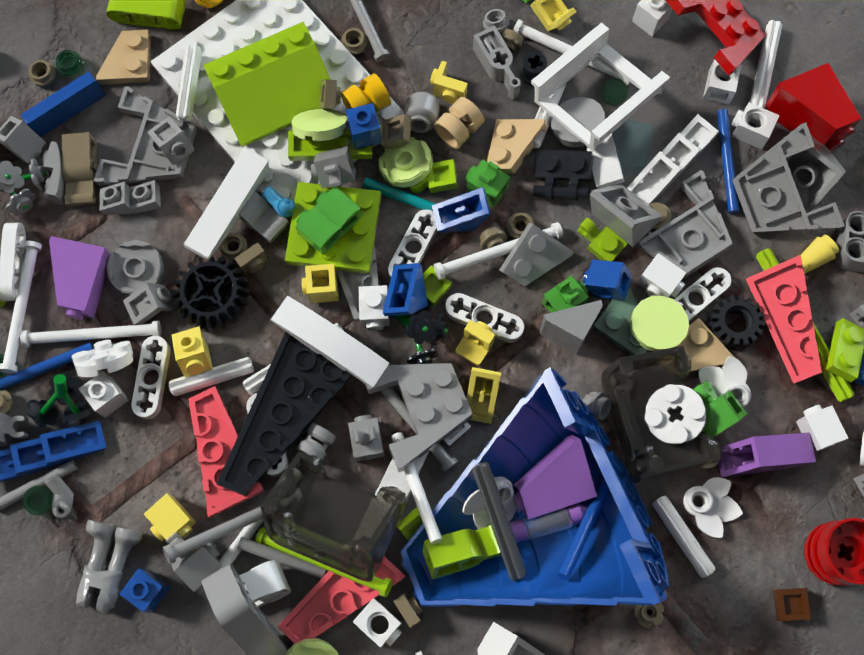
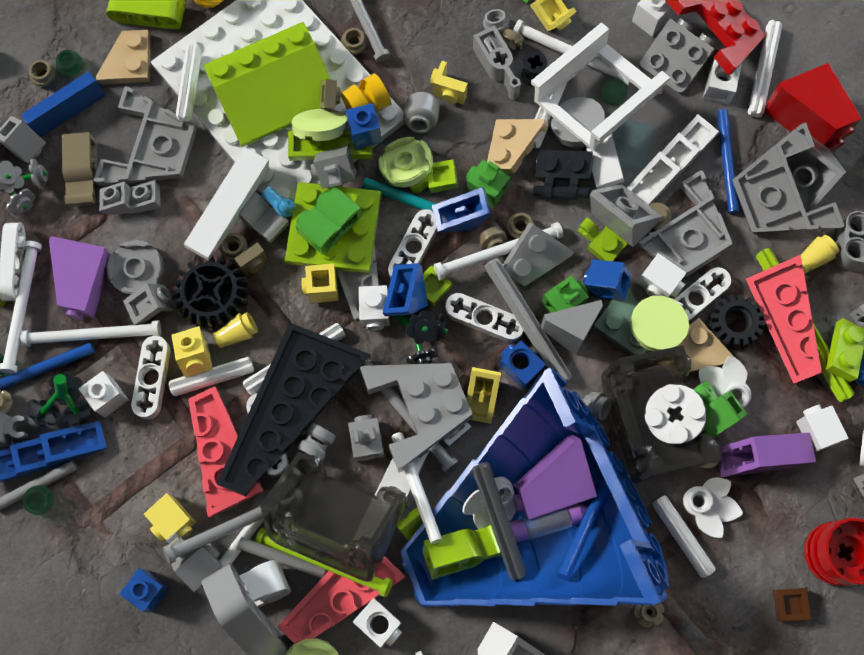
(53, 164): light grey slope -> none
(62, 496): light grey arm -> none
(104, 356): white plate -> none
(109, 579): light grey piece -> none
(171, 140): light grey bracket -> none
(235, 331): none -> light yellow cone
(329, 341): white slope -> none
(396, 131): dark tan plate -> none
(409, 609): dark tan plate -> none
(461, 120): tan wheel -> none
(476, 342): light yellow bracket -> none
(525, 376): none -> blue brick
(526, 318): none -> light grey axle
(678, 54): none -> light grey bracket
(762, 118): white brick -> none

